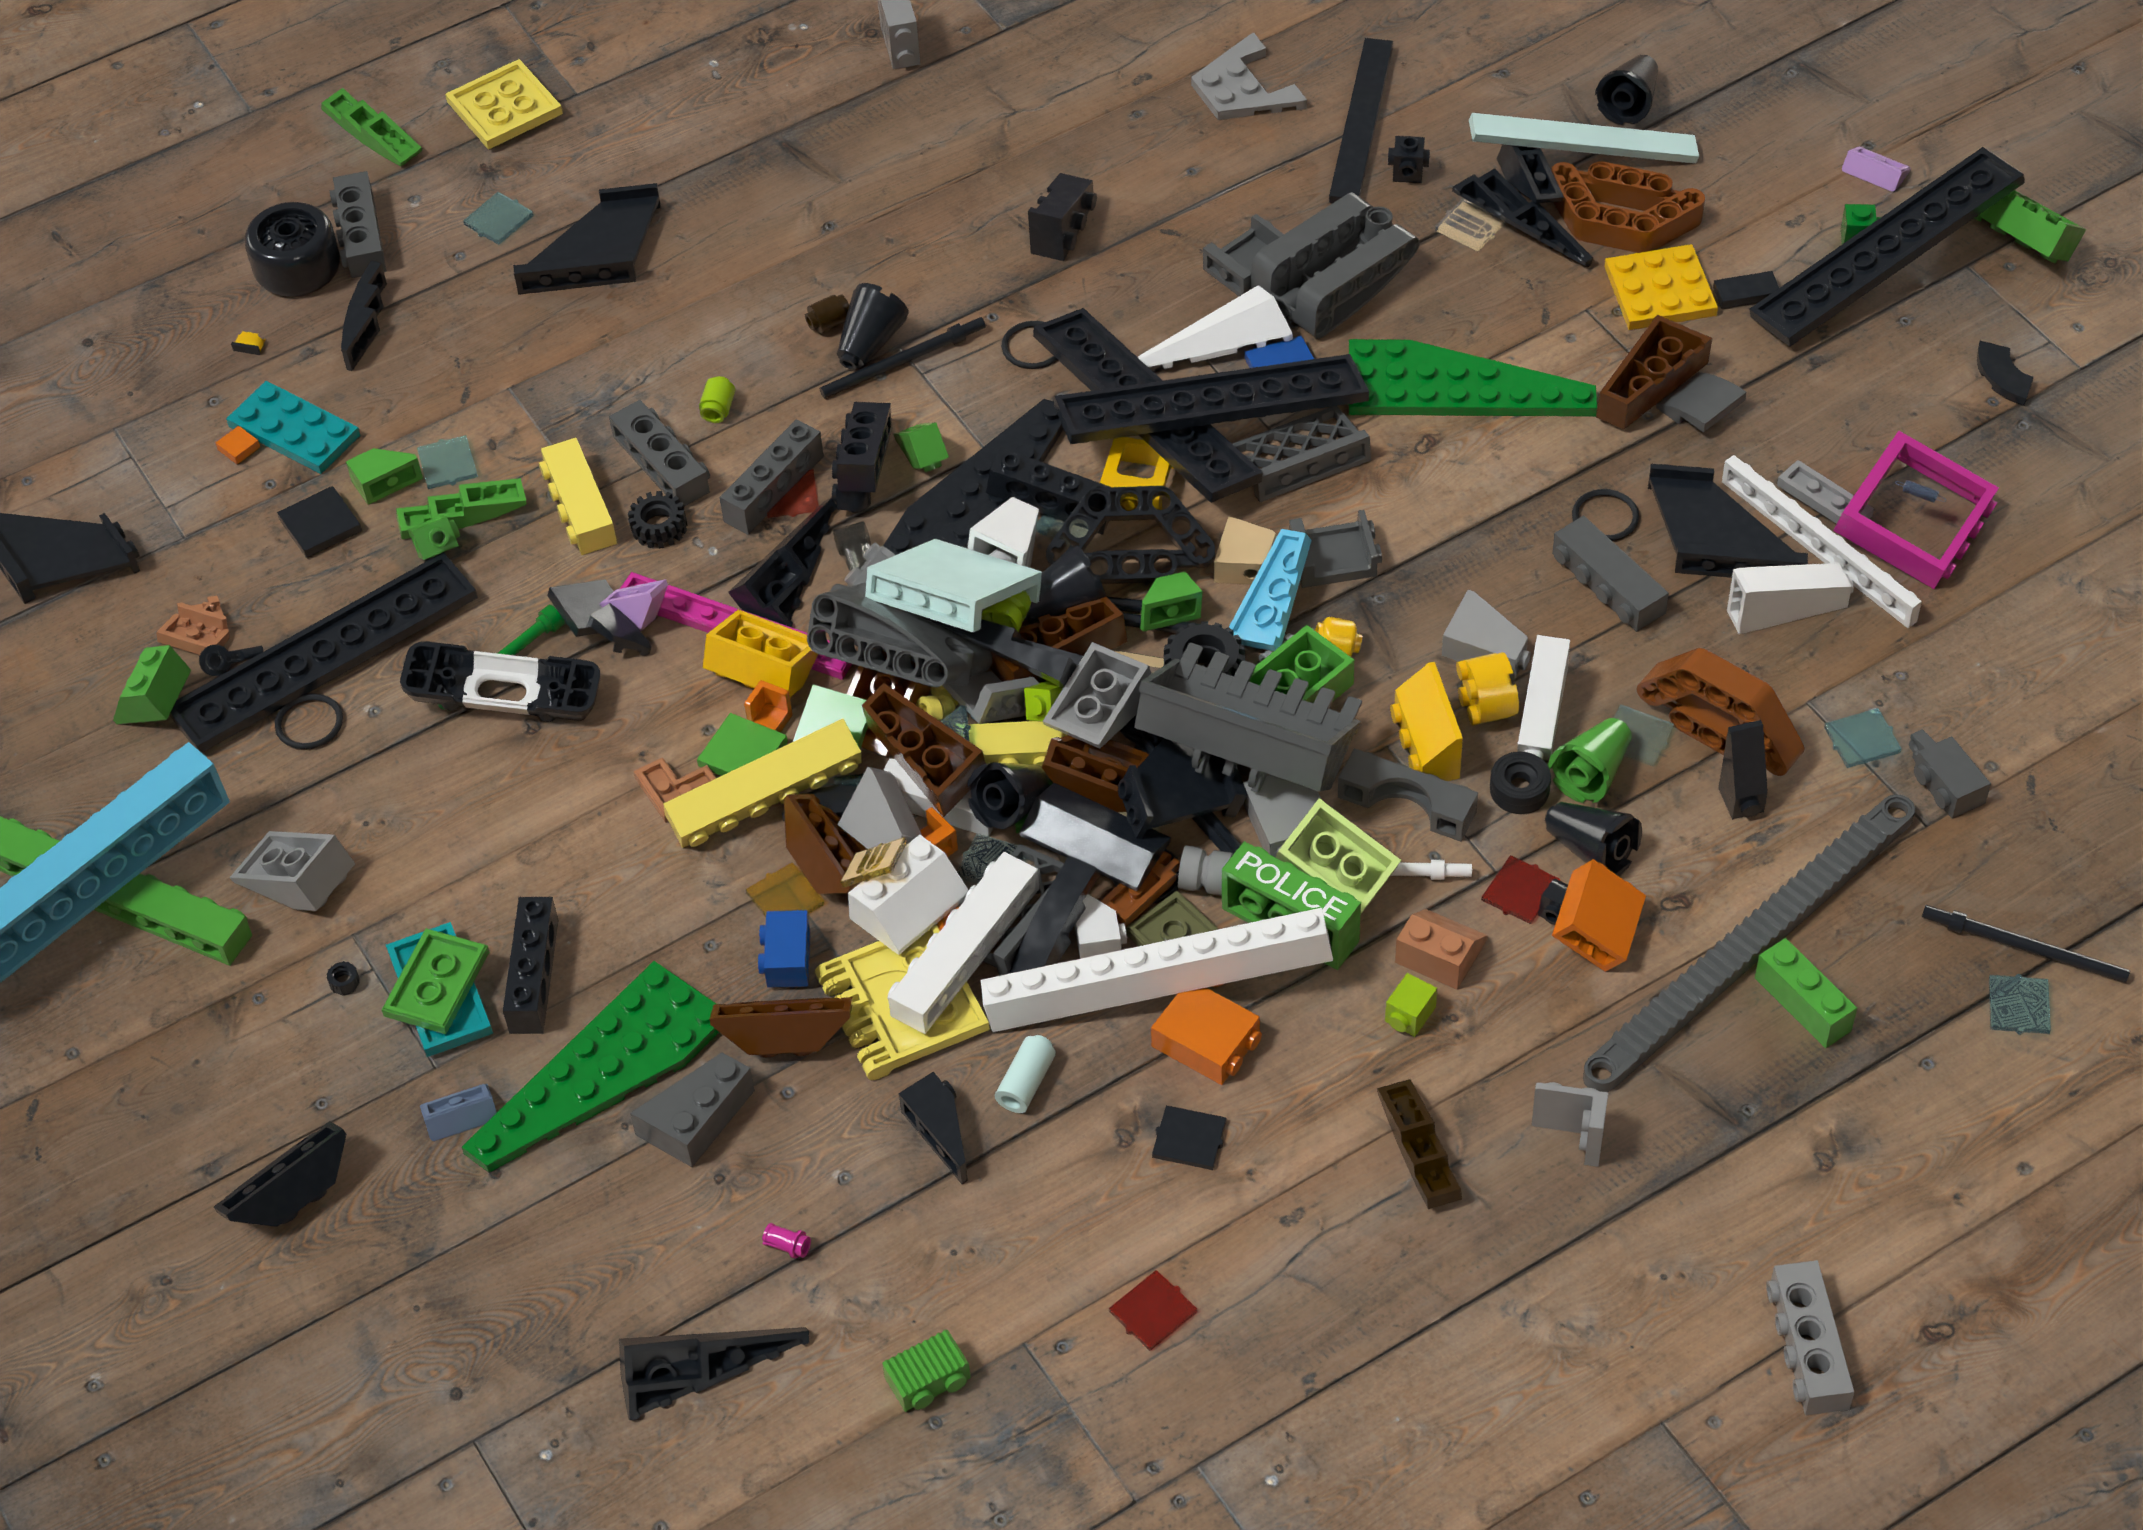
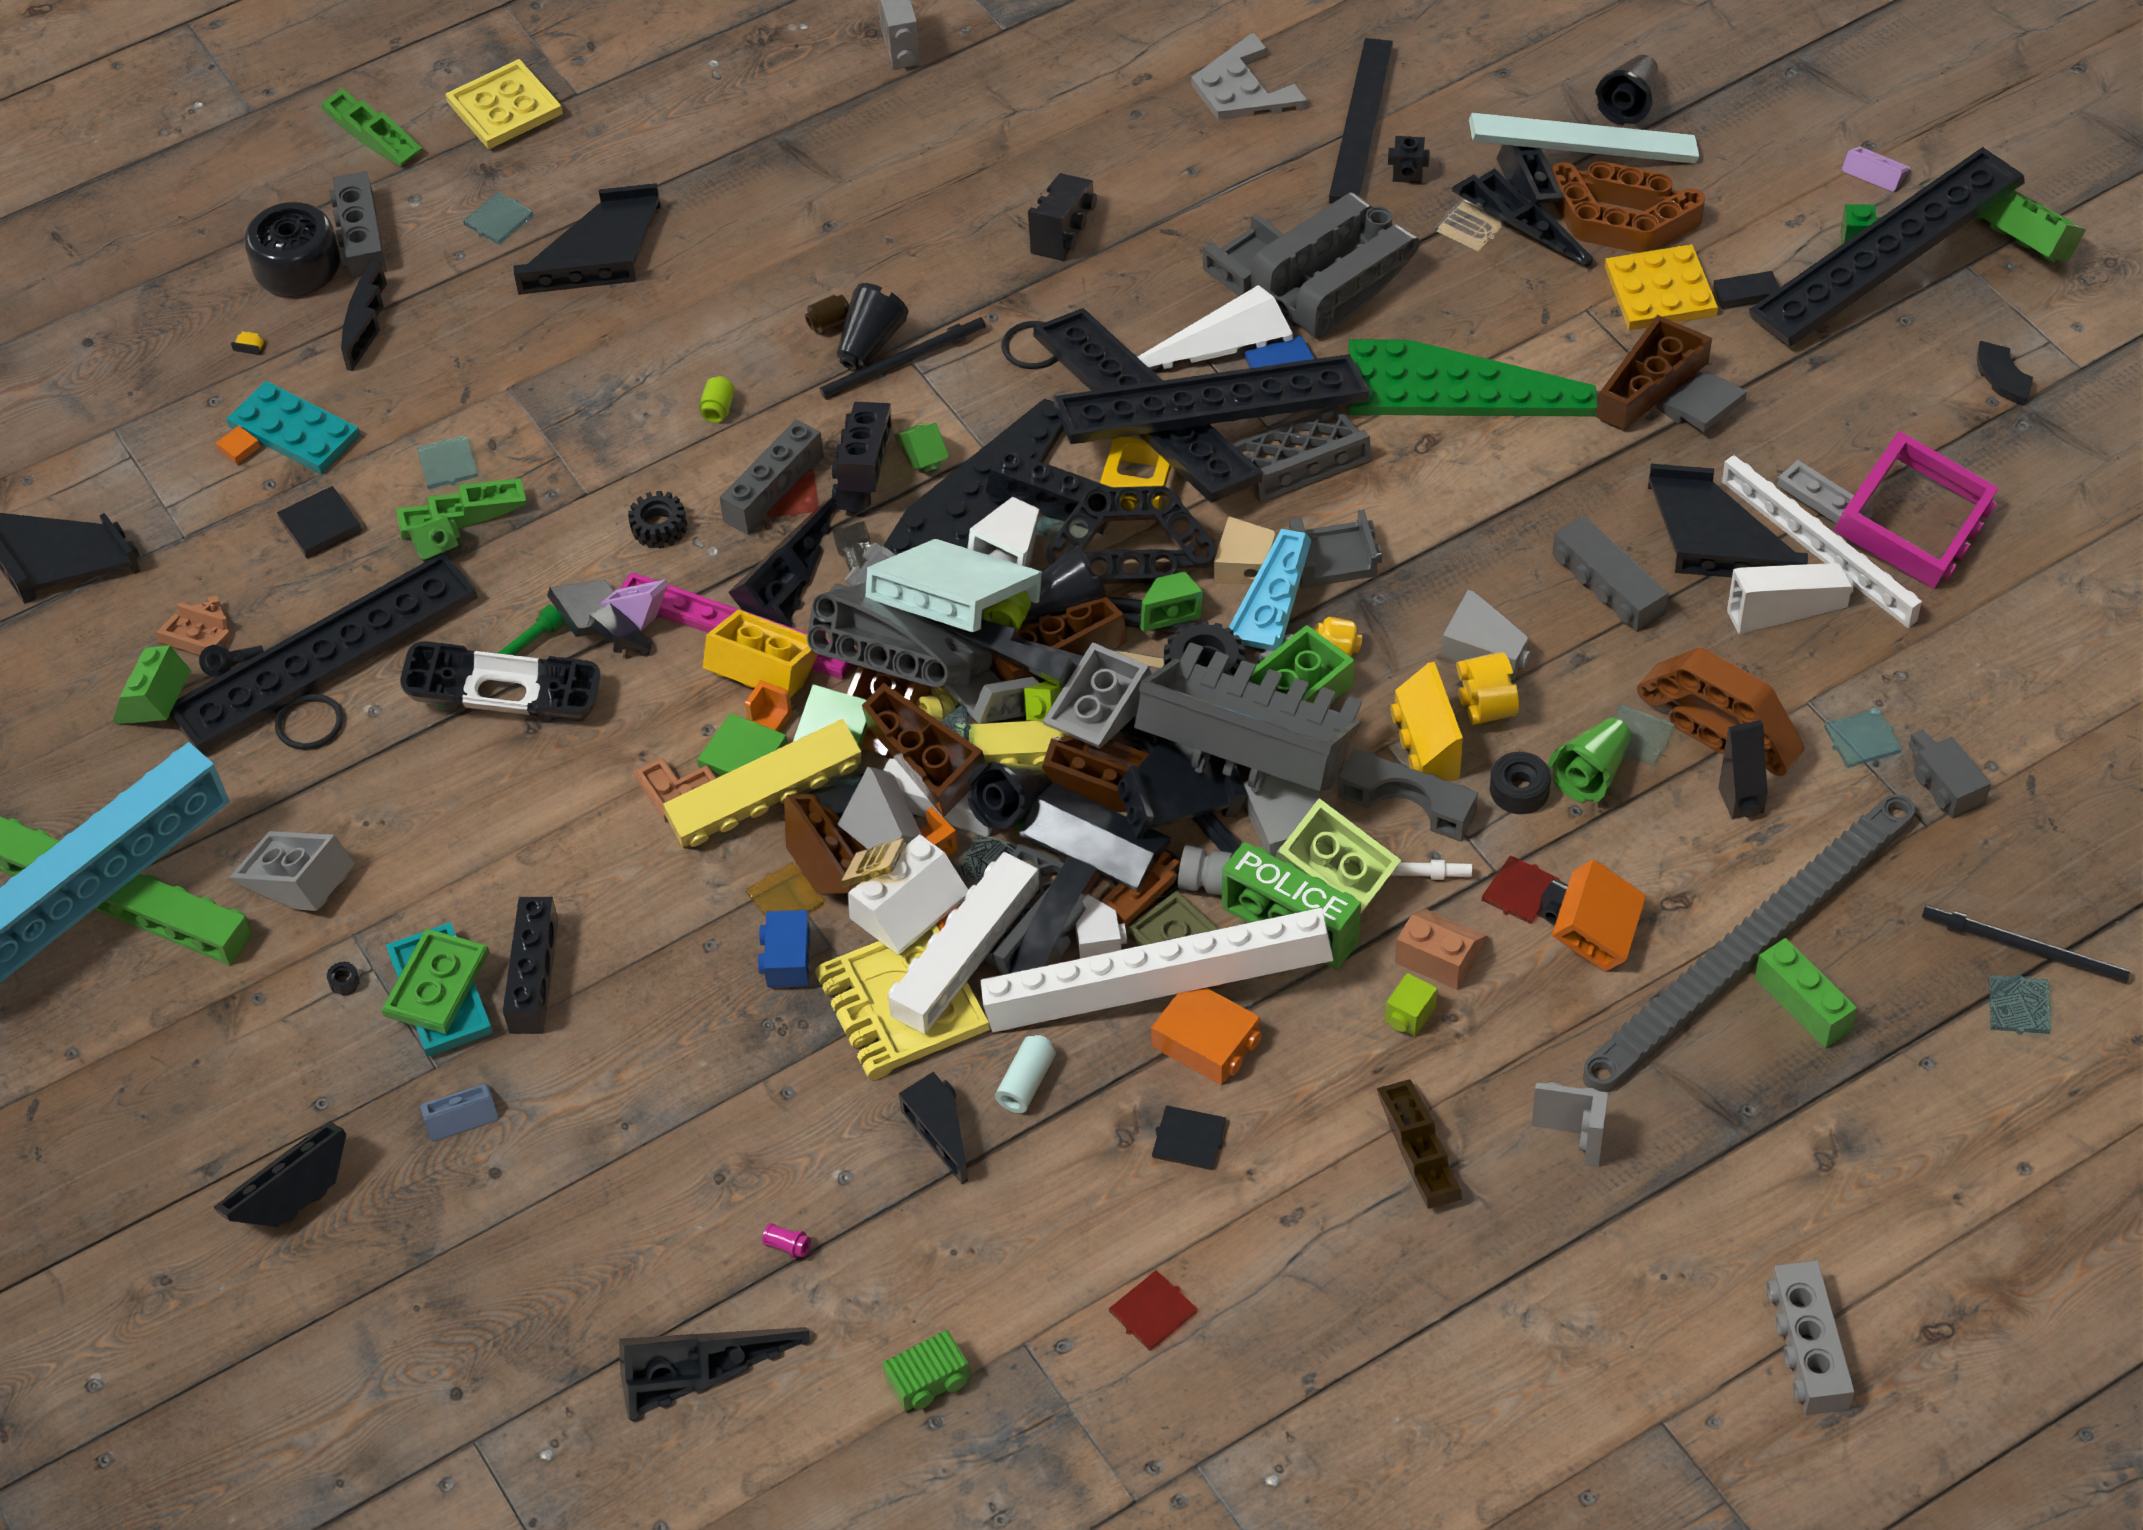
(383, 472): bright green slope -> none
(578, 496): light yellow brick -> none
(636, 1038): green wing -> none
(659, 452): dark grey brick -> none
(694, 1109): dark grey wedge -> none
(781, 1025): reddish brown wedge -> none
(1544, 696): white slope -> none
(1595, 833): black cone -> none
(1635, 513): black tyre -> none
(1920, 491): sand blue piece -> none

